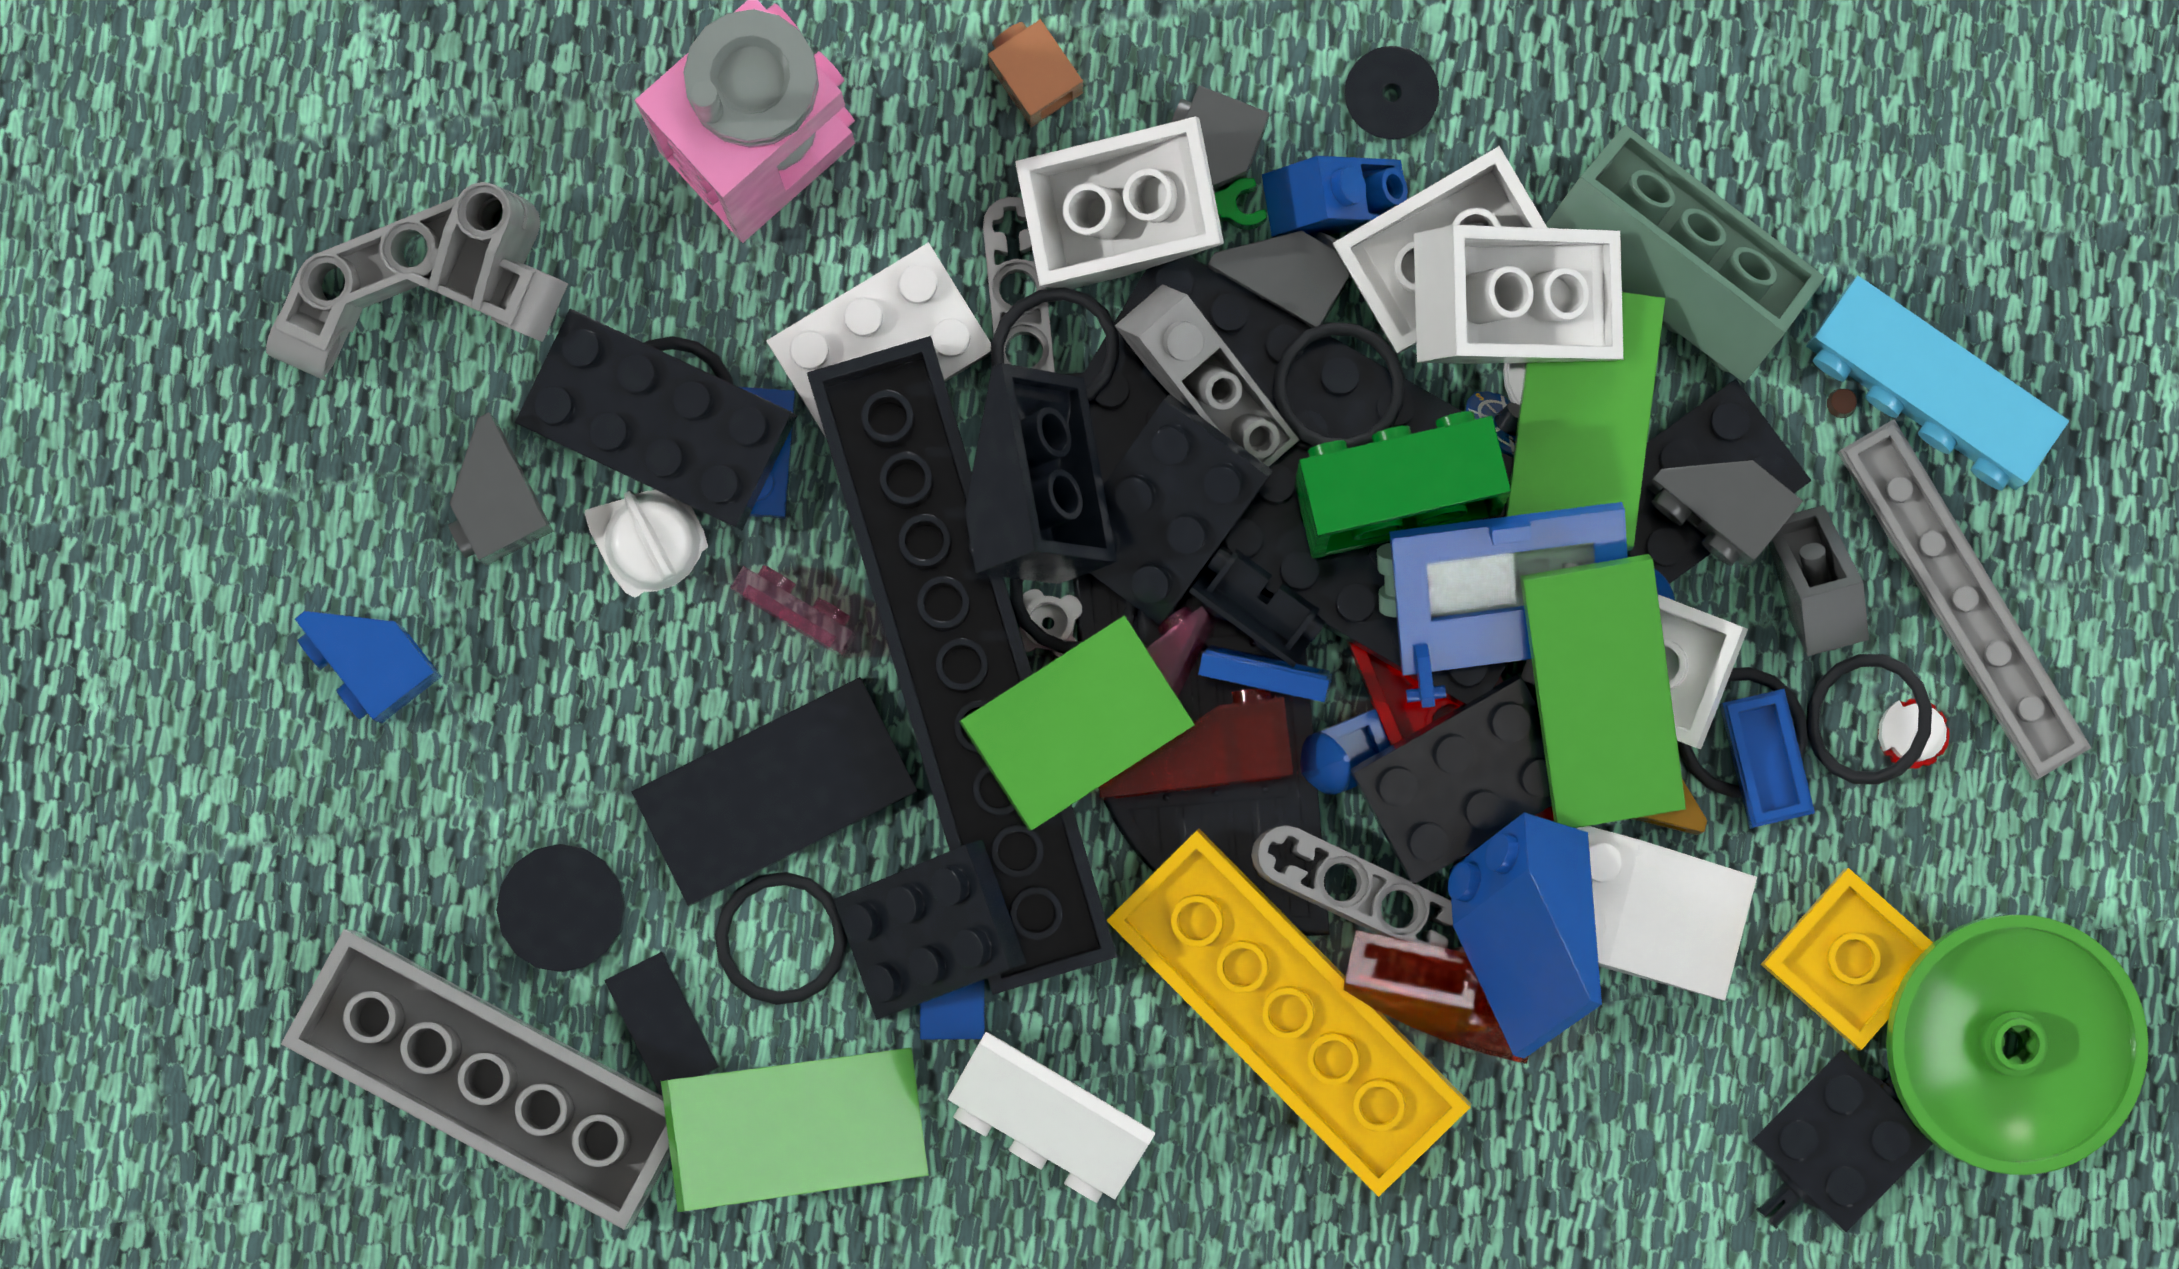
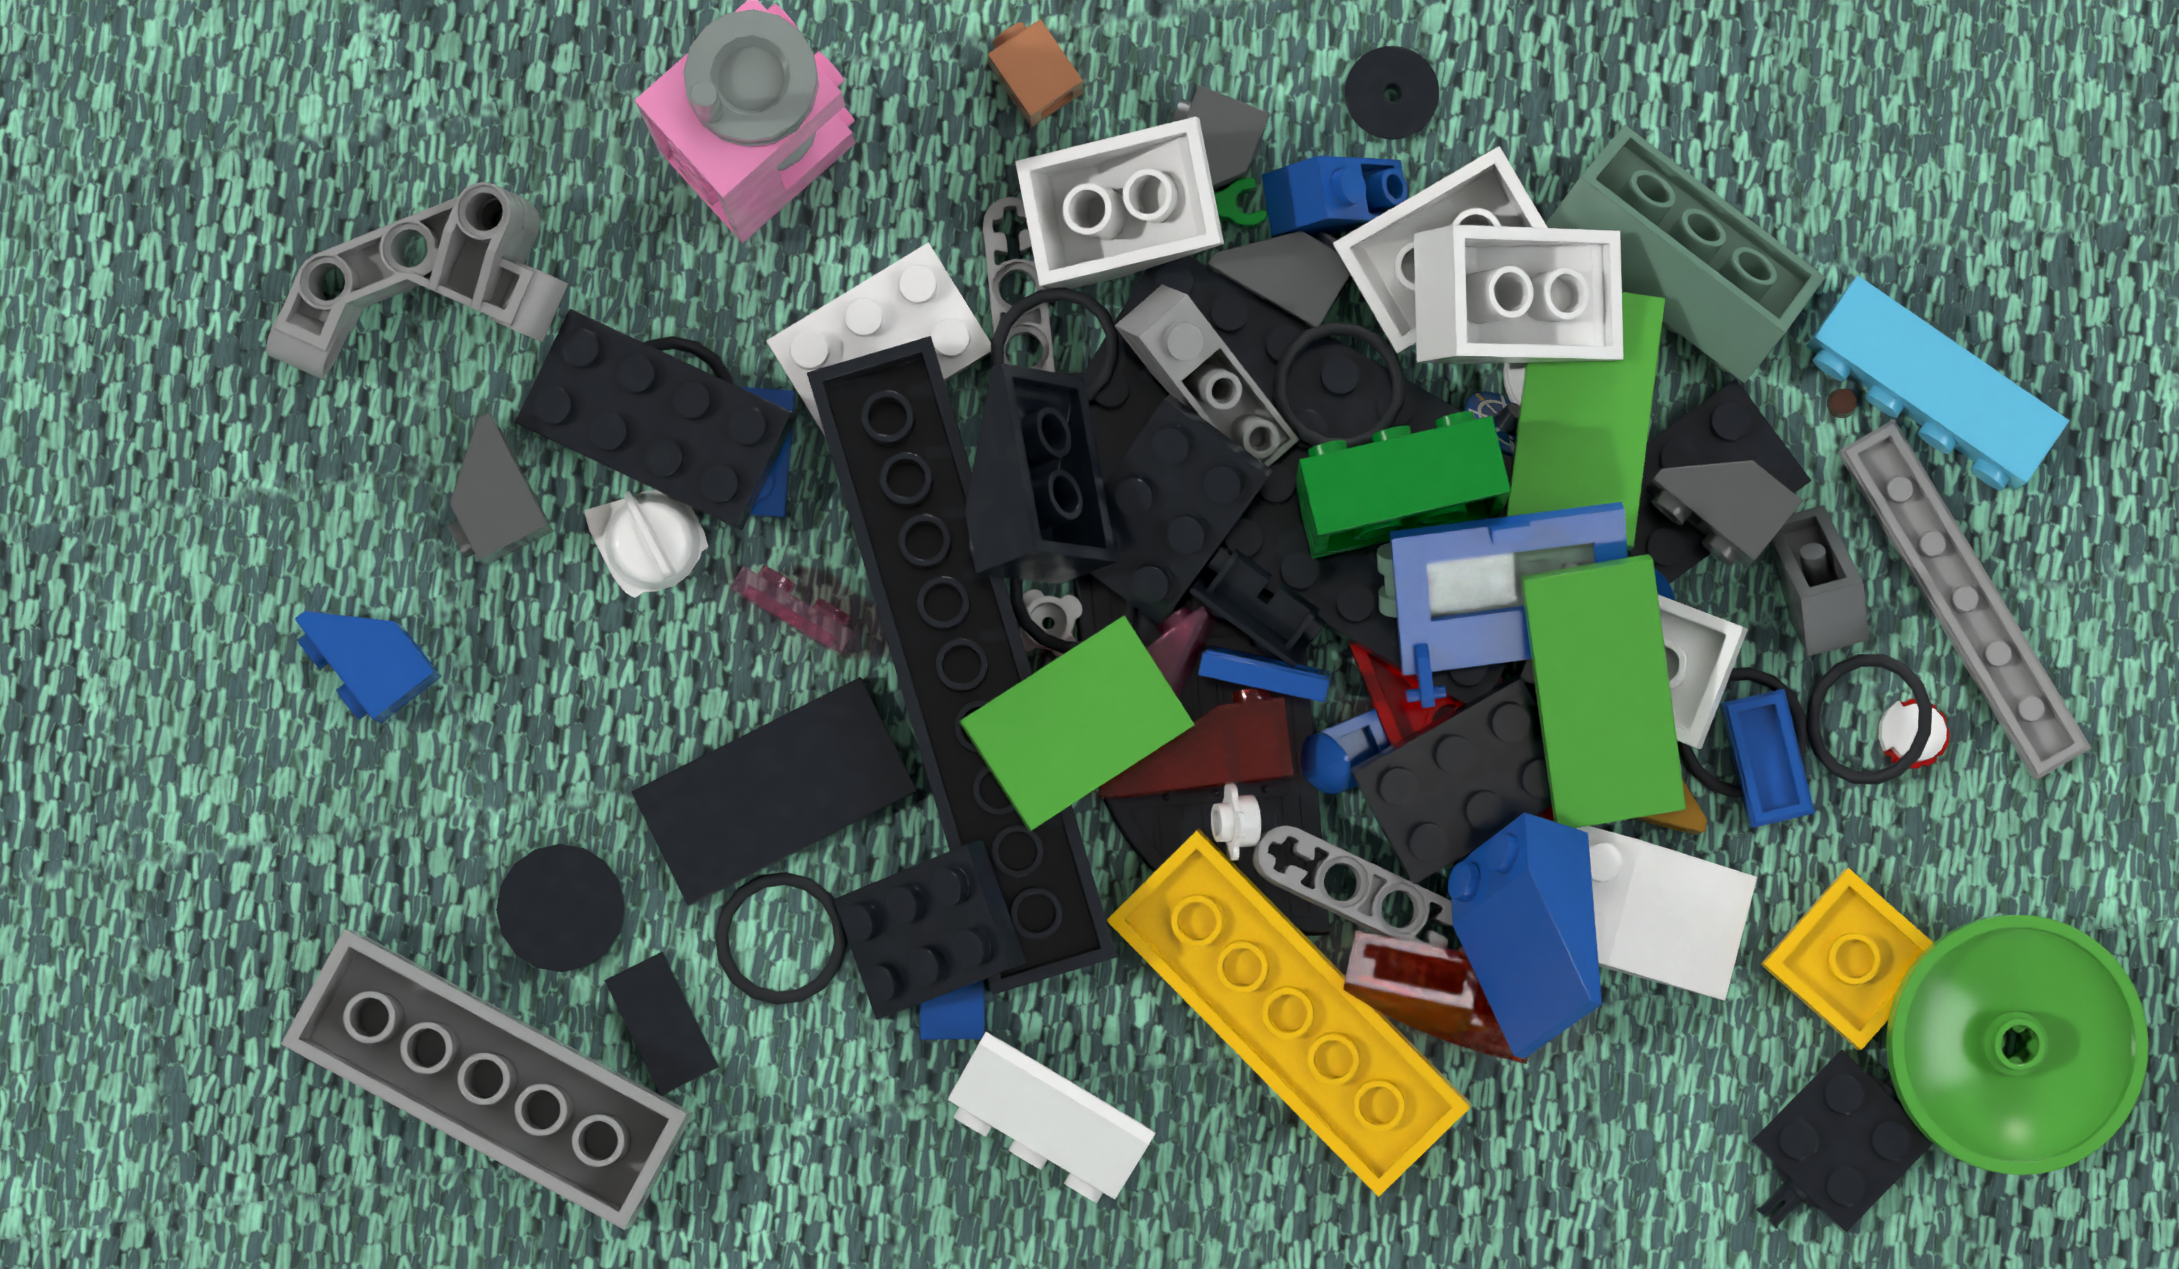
(794, 1129): bright green tile -> none
(1236, 821): none -> white plate

